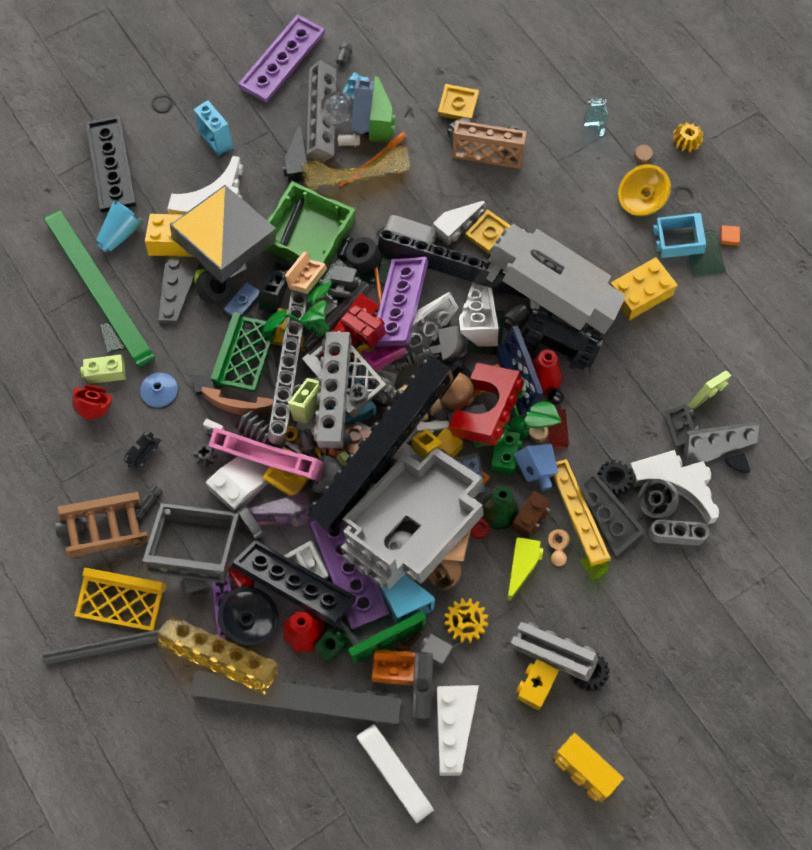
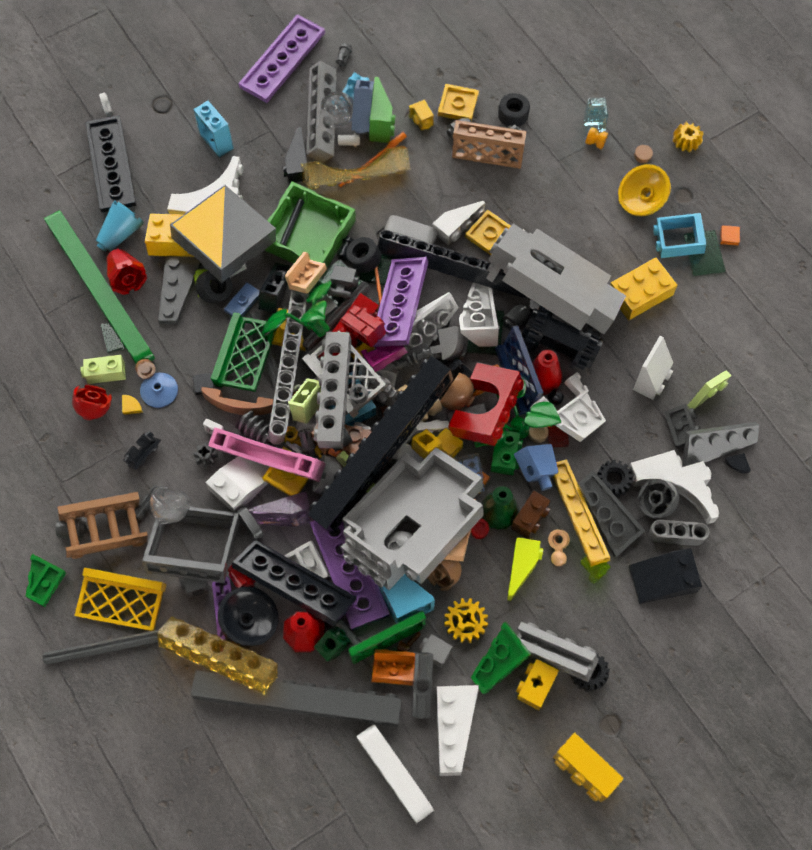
(43, 580): none -> green wing
(106, 105): none -> white tile
(124, 272): none -> red cone
(130, 405): none -> yellow tile
(145, 368): none -> medium nougat tile
(169, 505): none -> clear cylinder
(421, 115): none -> yellow brick
(501, 659): none -> green wing
(516, 101): none -> black tyre
(581, 414): none -> white wing
(597, 138): none -> light orange wheel
(655, 371): none -> white slope
(665, 576): none -> black slope

